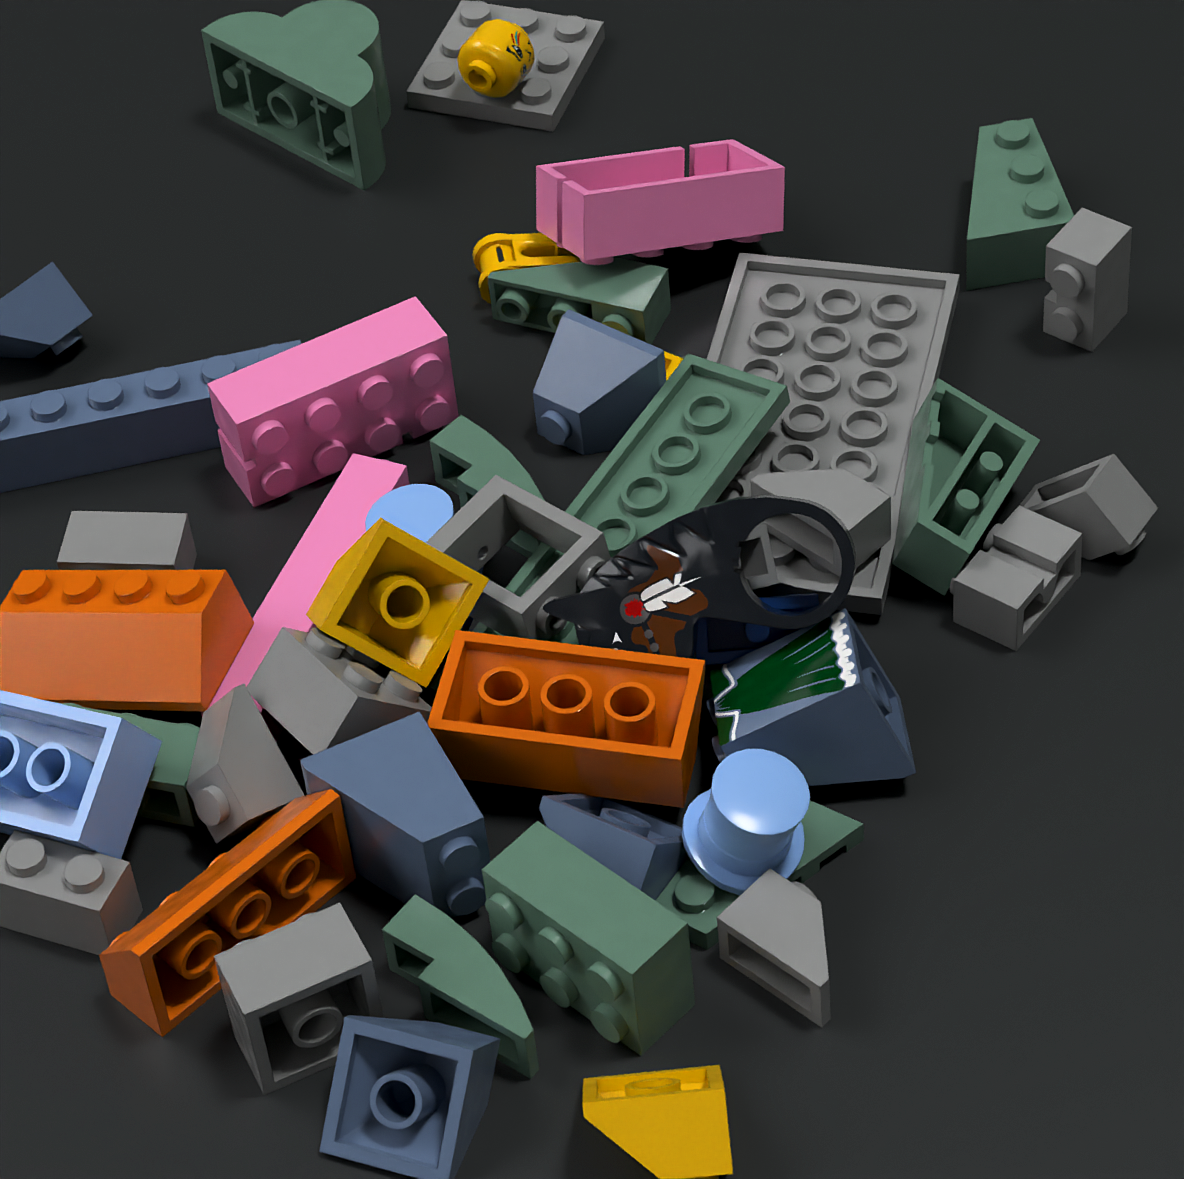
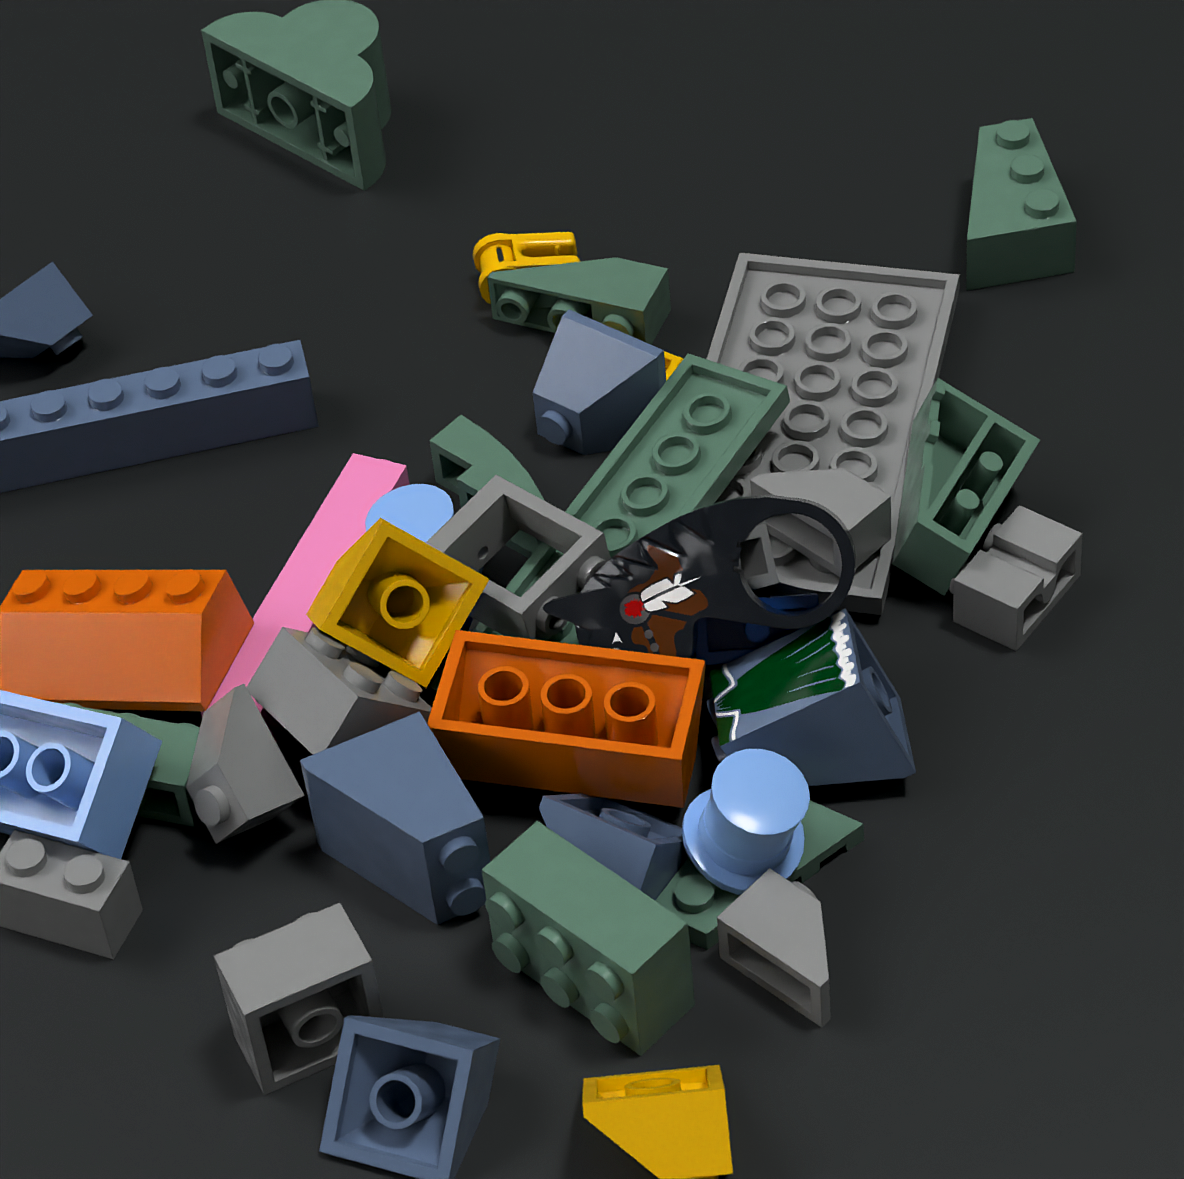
(127, 541): light grey brick -> none
(263, 883): orange slope -> none
(332, 398): bright pink piece -> none
(459, 981): sand green slope -> none
(496, 58): yellow head -> none
(562, 56): light grey plate -> none
(646, 204): bright pink piece -> none
(1088, 278): light grey brick -> none
(1099, 502): light grey slope -> none

